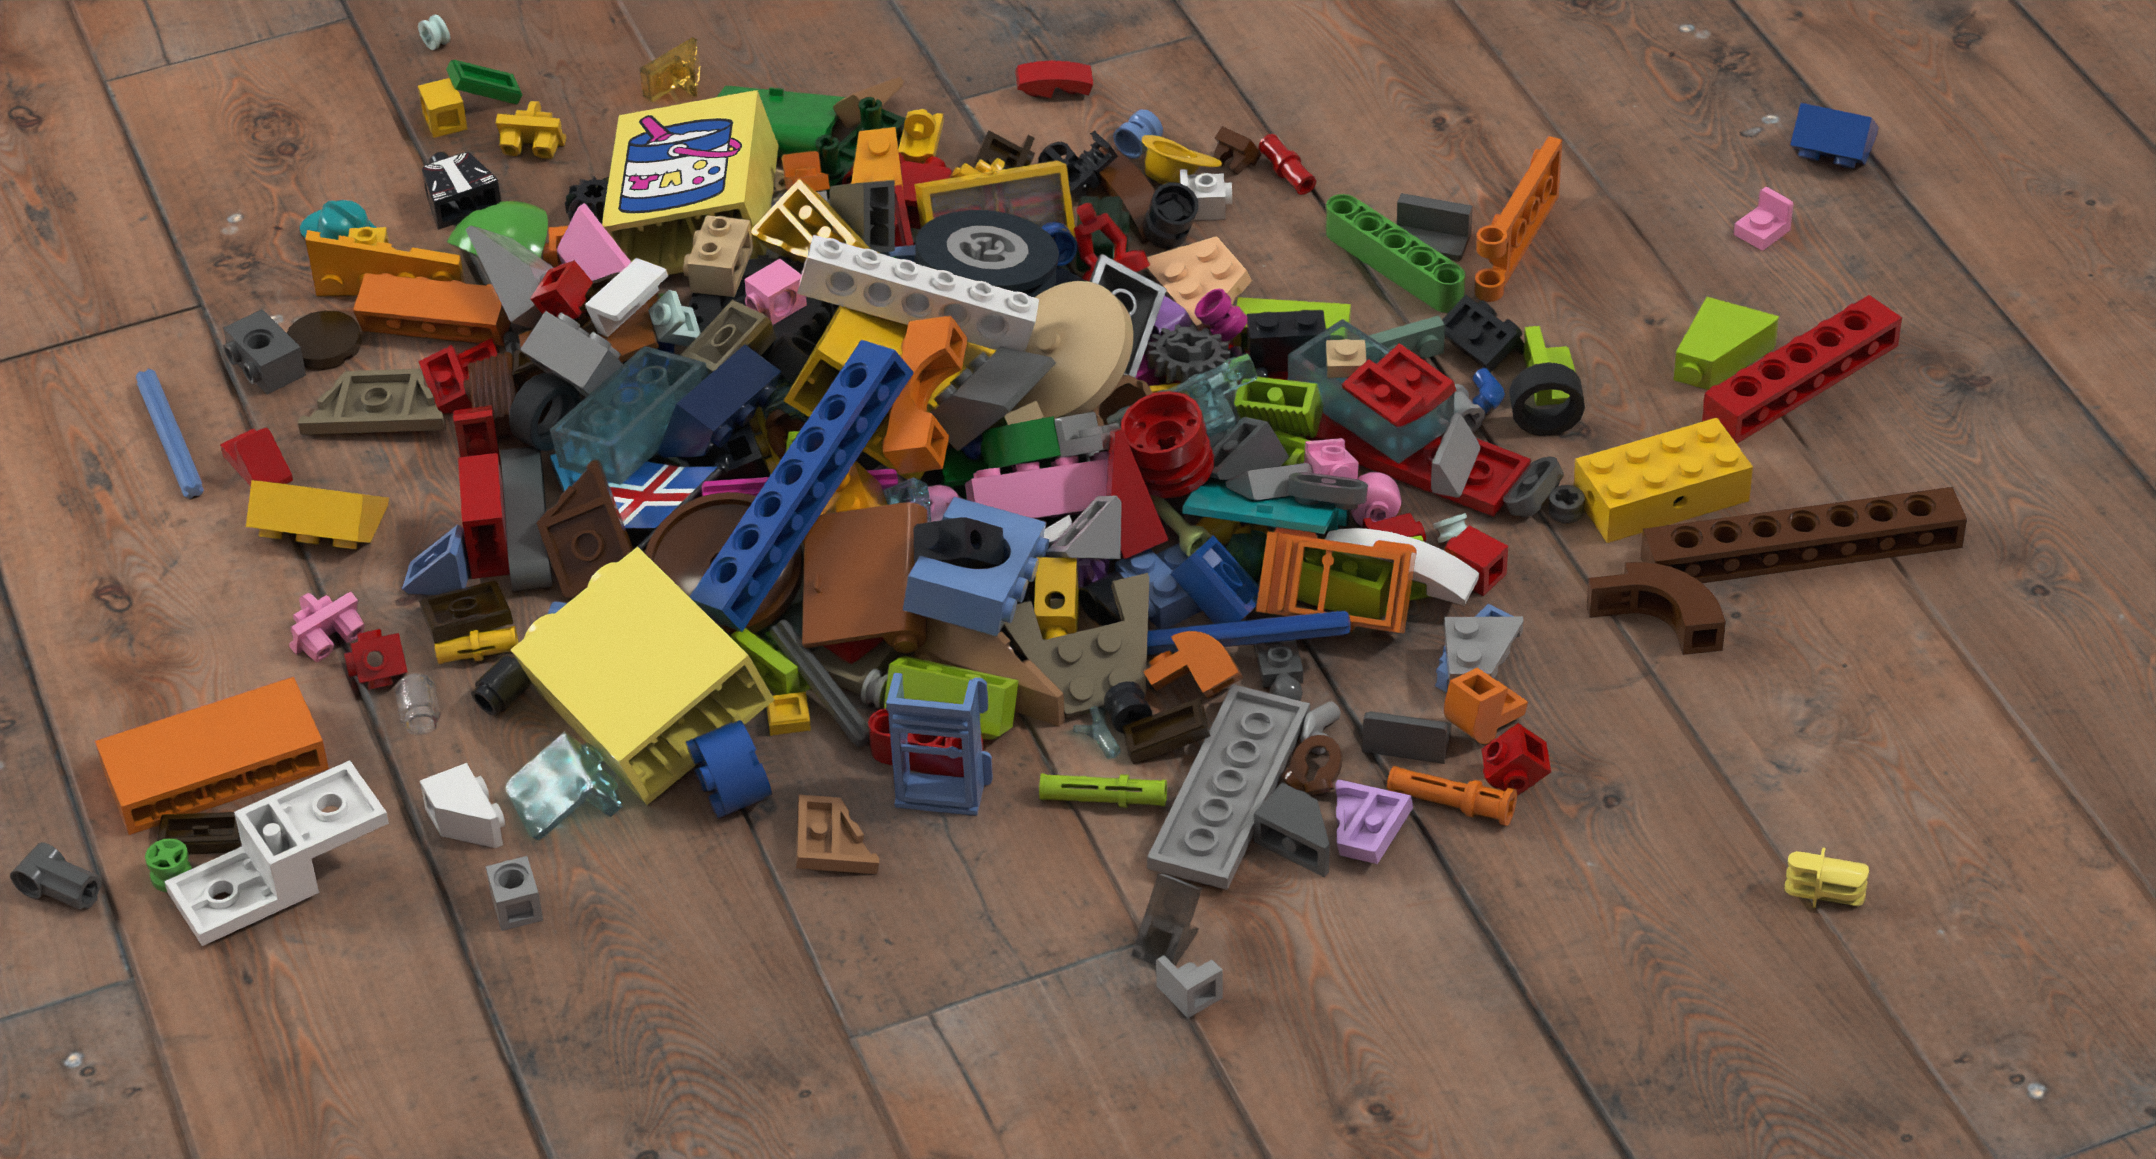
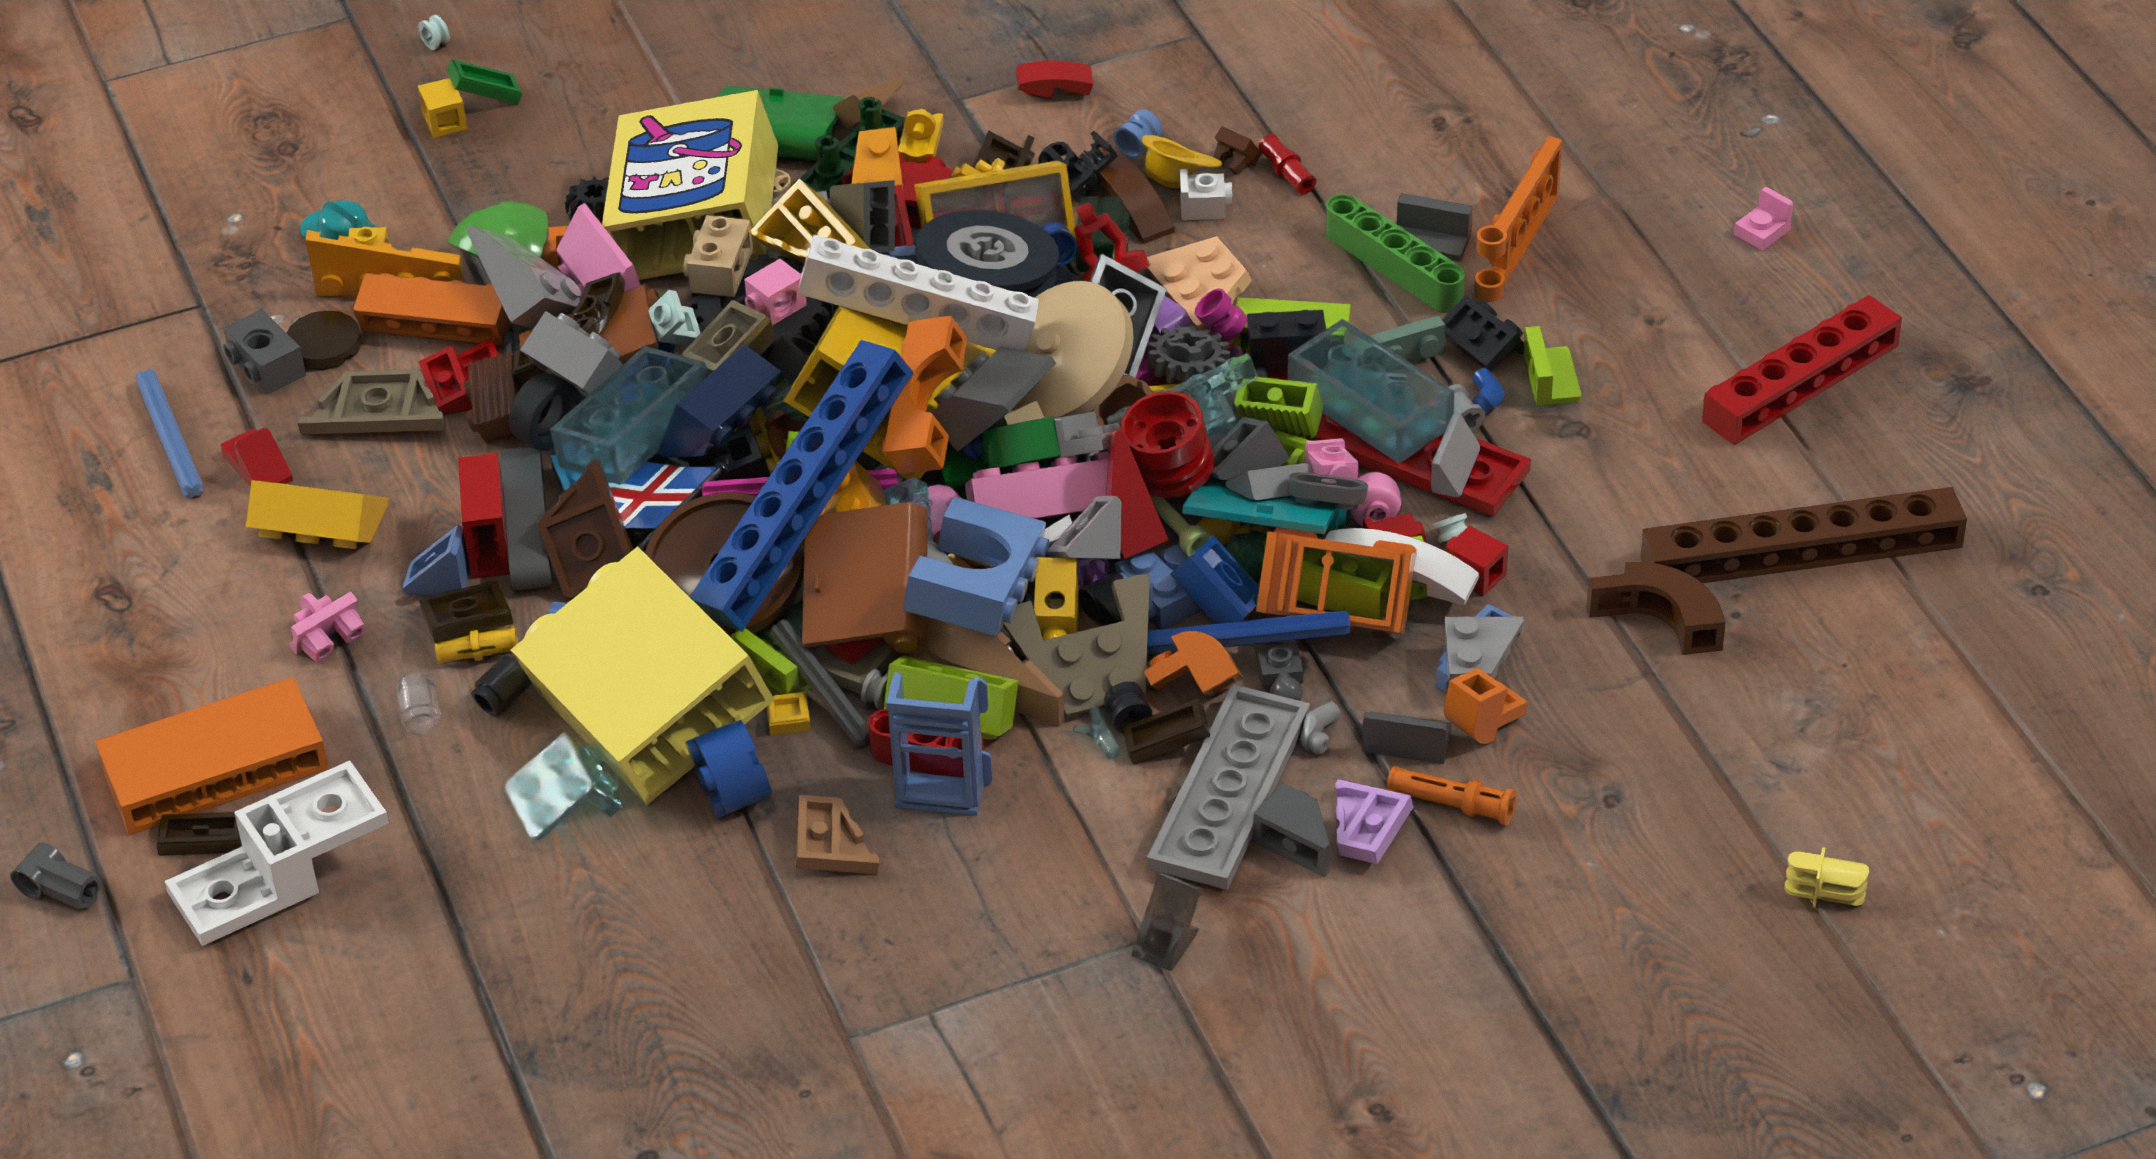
(166, 860): bright green wheel -> none
(392, 658): red brick -> none
(458, 187): black torso -> none
(462, 808): white slope -> none
(476, 431): red slope -> none
(514, 893): light grey brick -> none
(530, 128): yellow hips -> none
(562, 290): red brick -> none
(624, 295): white panel -> none
(671, 70): clear yellow slope -> none
(804, 167): orange bracket -> none
(952, 539): black torso -> none
(1062, 788): lime pin -> none
(1170, 215): black wheel -> none
(1190, 986): light grey panel -> none
(1325, 776): reddish brown piece -> none
(1344, 357): tan plate -> none
(1399, 386): red slope -> none
(1515, 760): red brick -> none
(1533, 487): dark grey plate -> none
(1551, 420): black tyre -> none
(1566, 513): dark grey bush -> none
(1663, 479): yellow brick -> none
(1723, 342): lime slope -> none
(1834, 135): blue slope -> none

